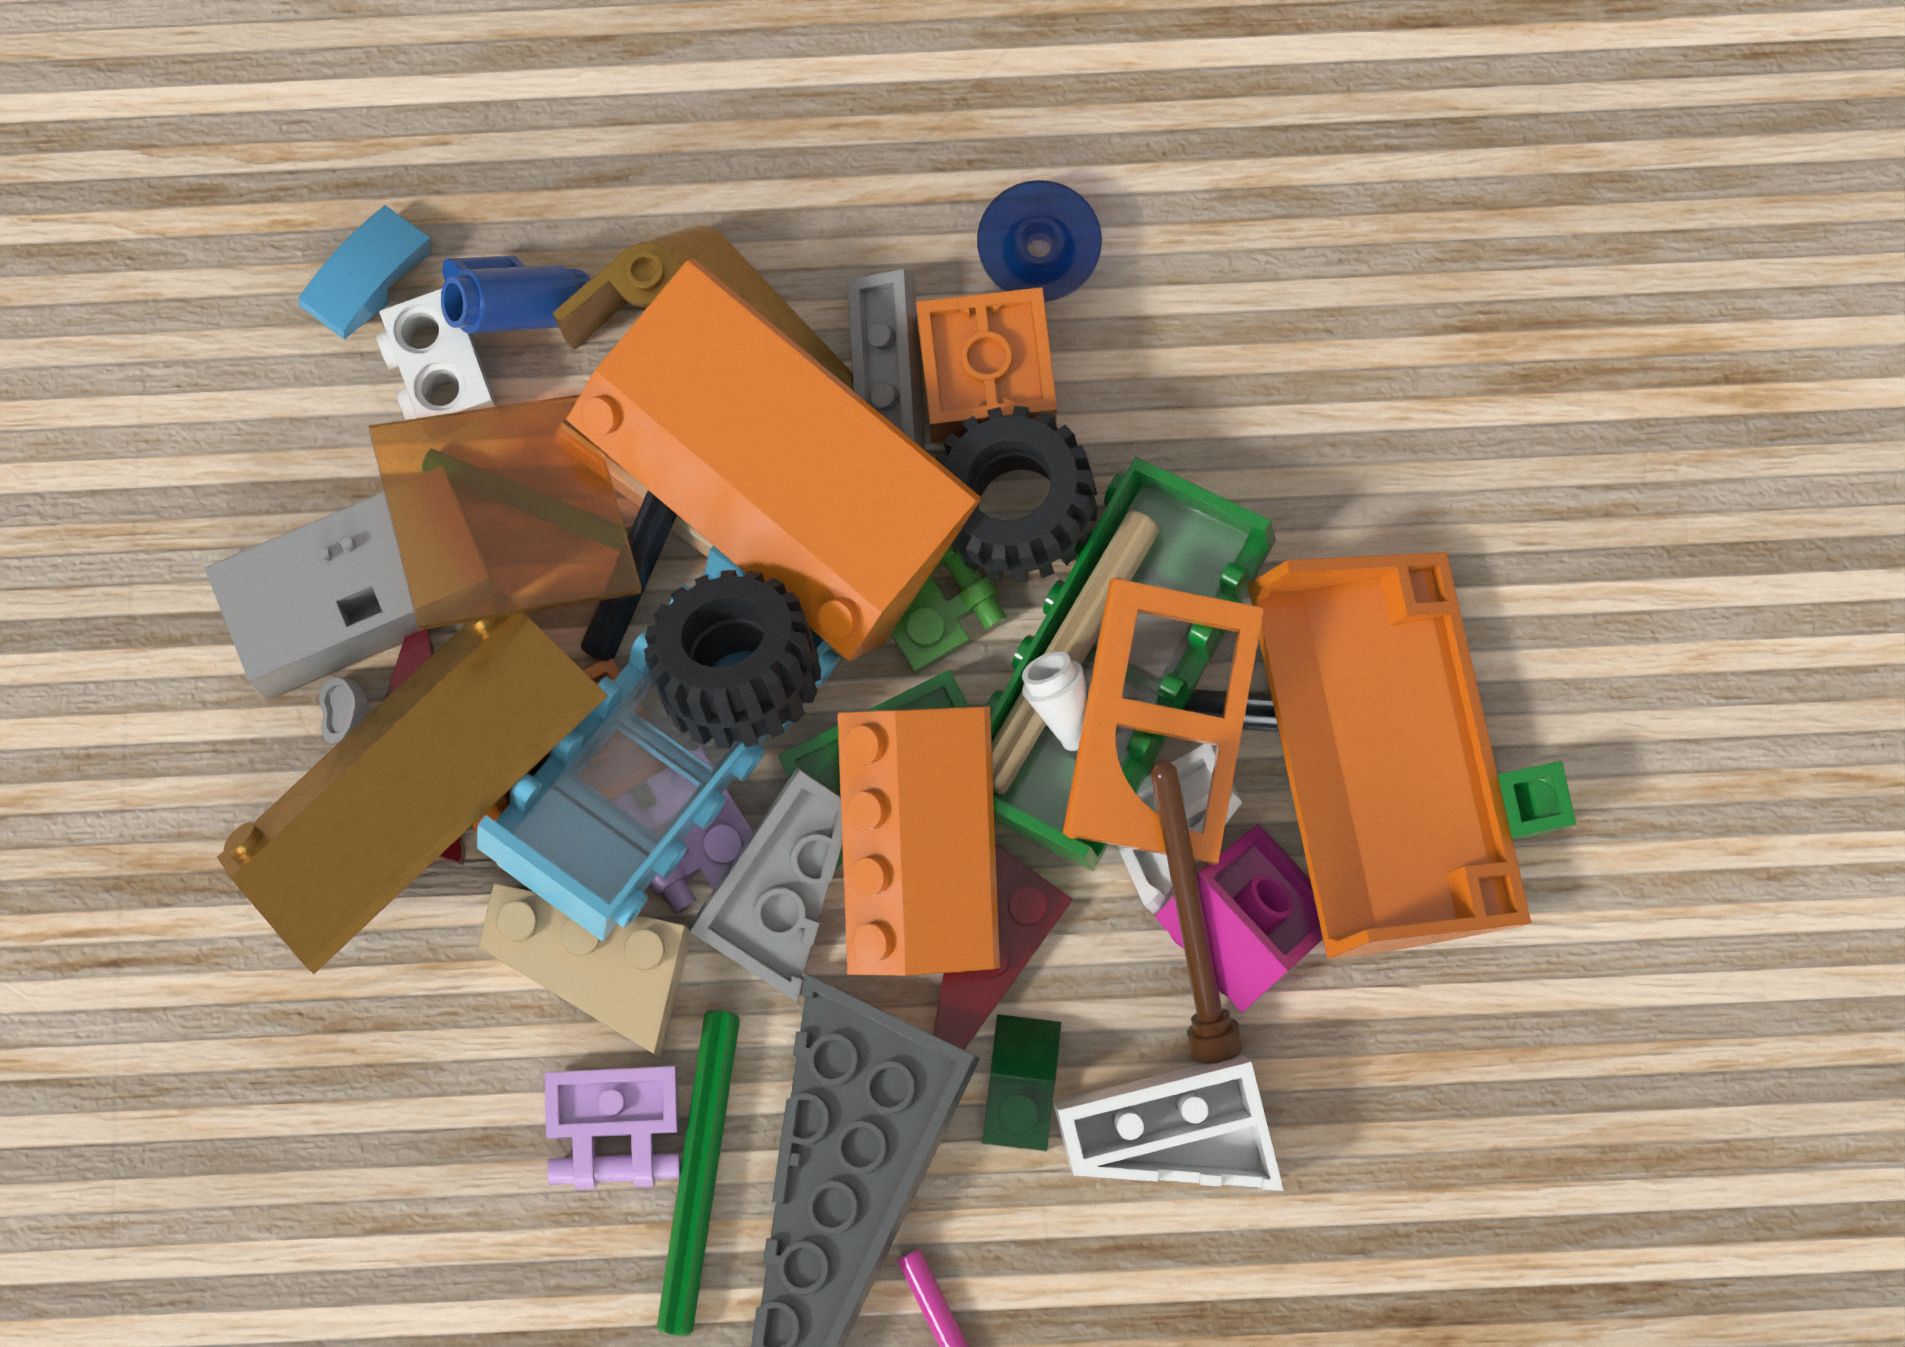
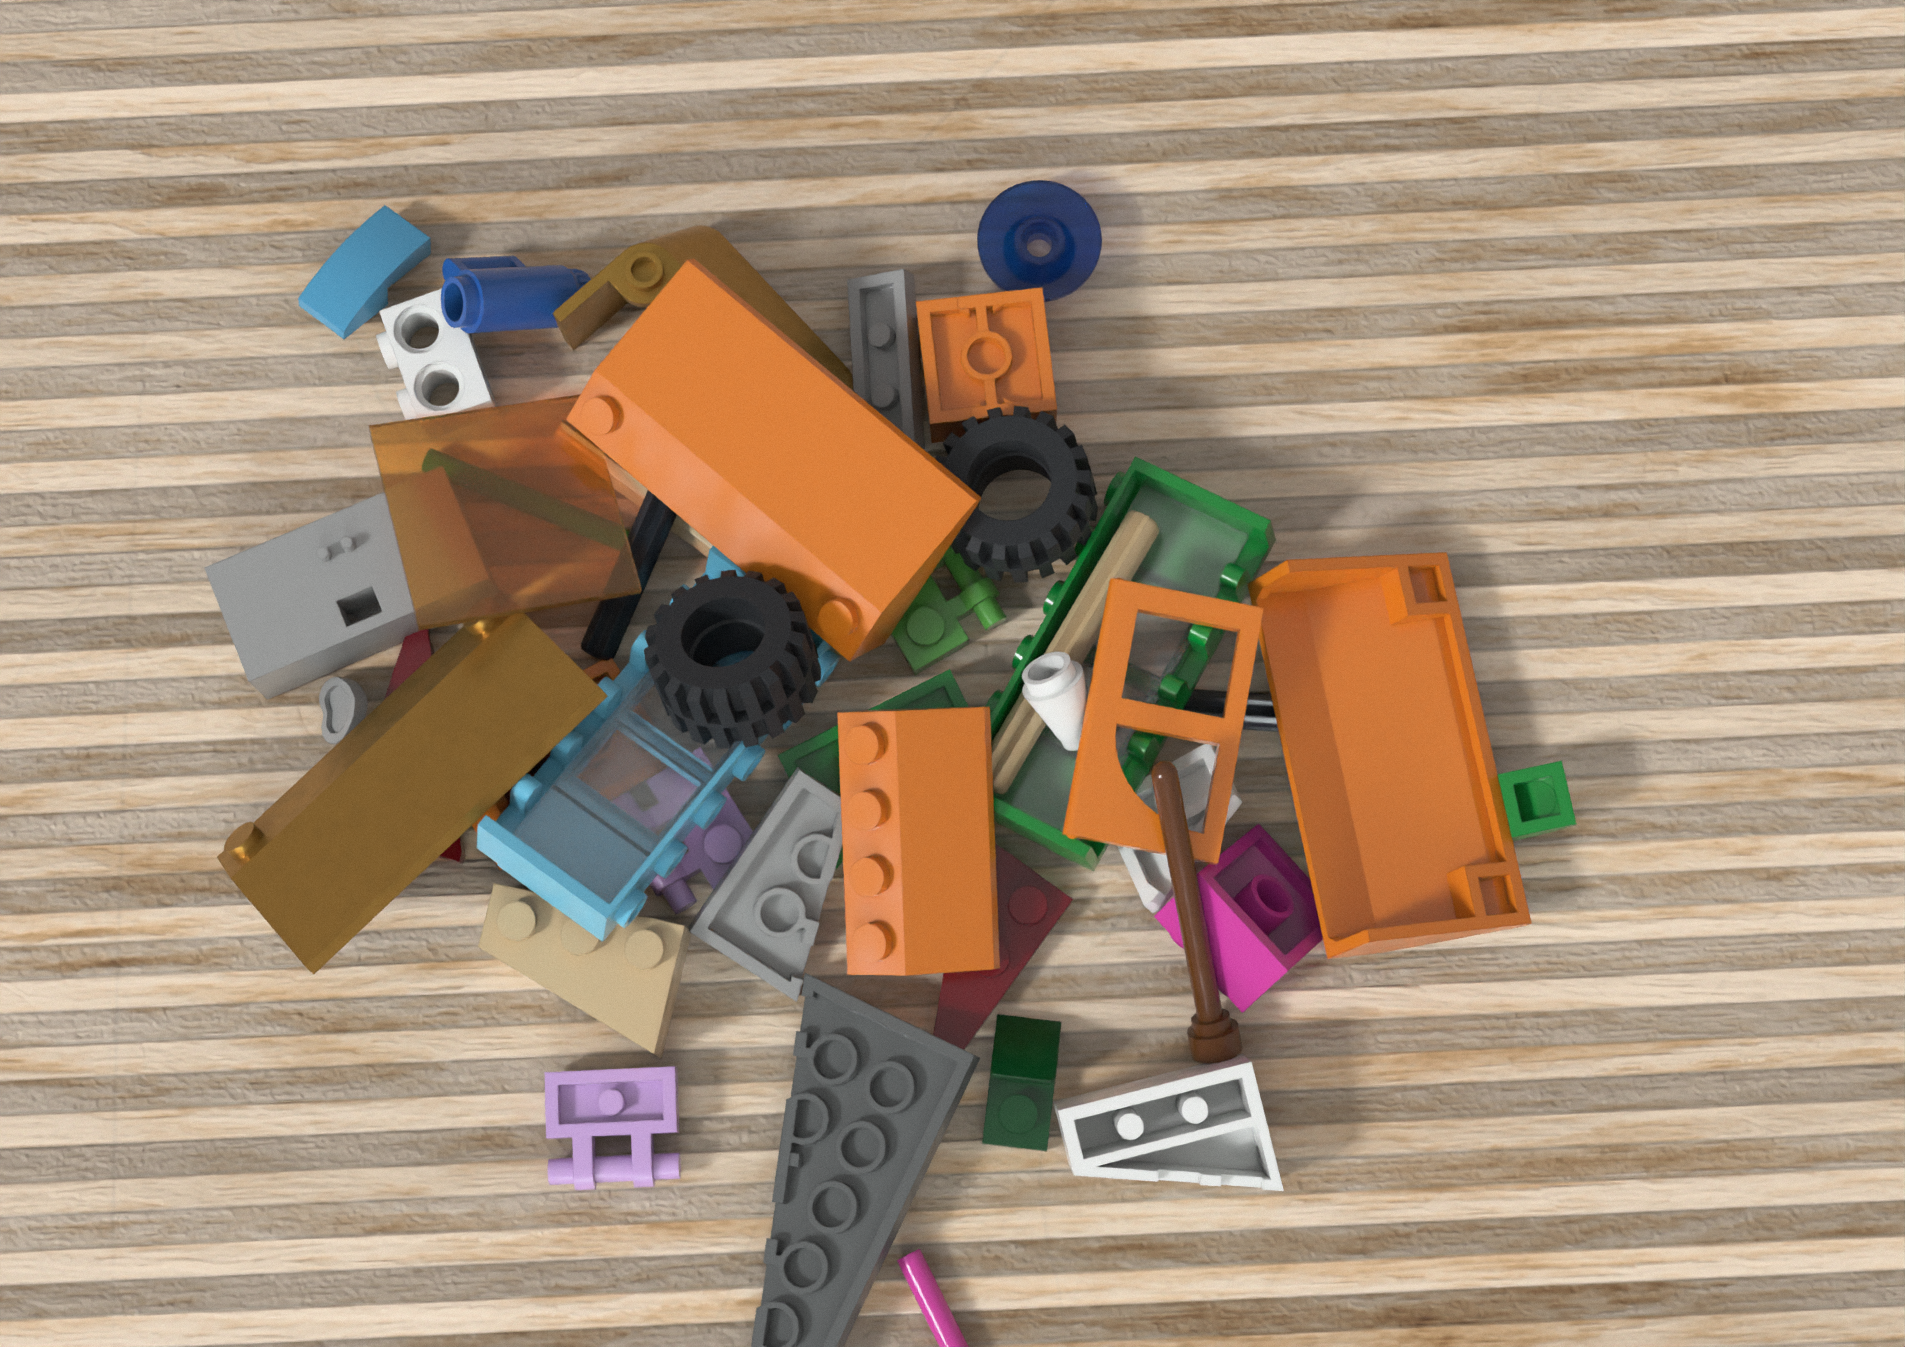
(698, 1173): green axle -> none

